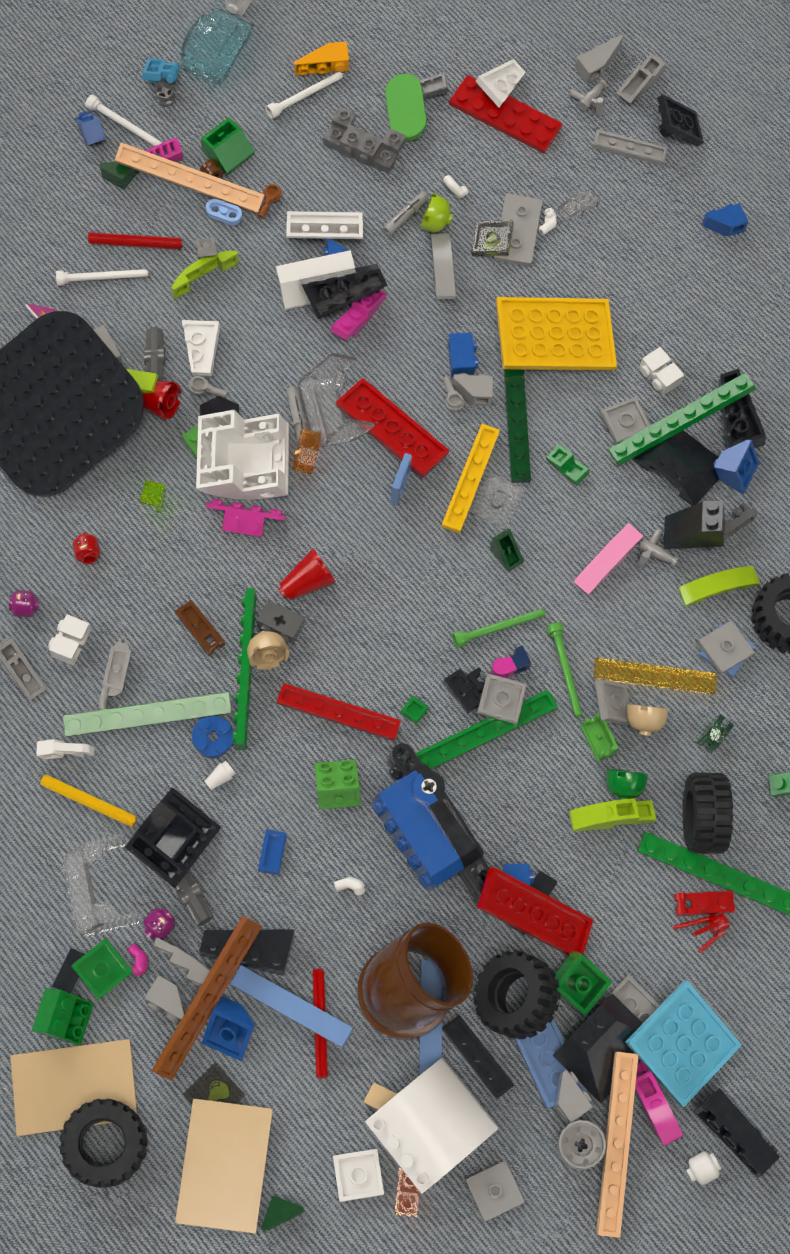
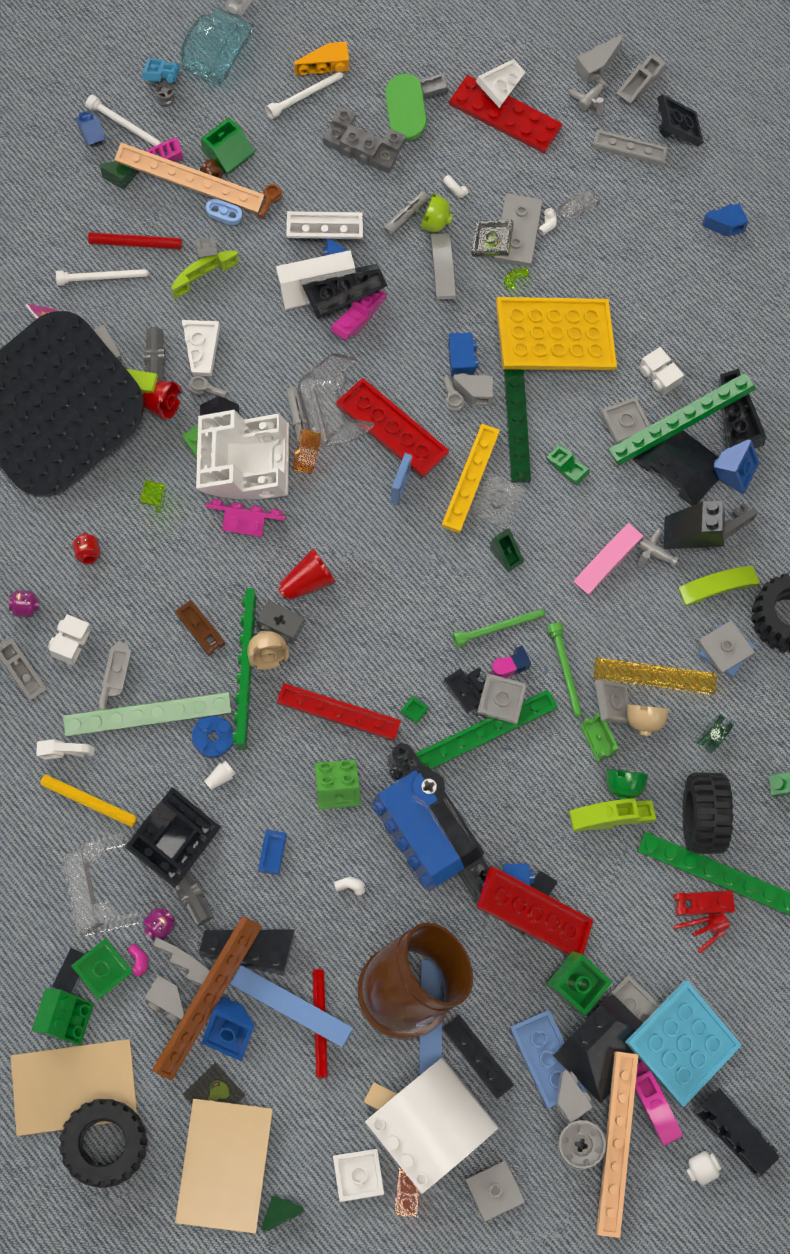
(509, 280): none -> clear neon green arm
(540, 999): black tyre -> none

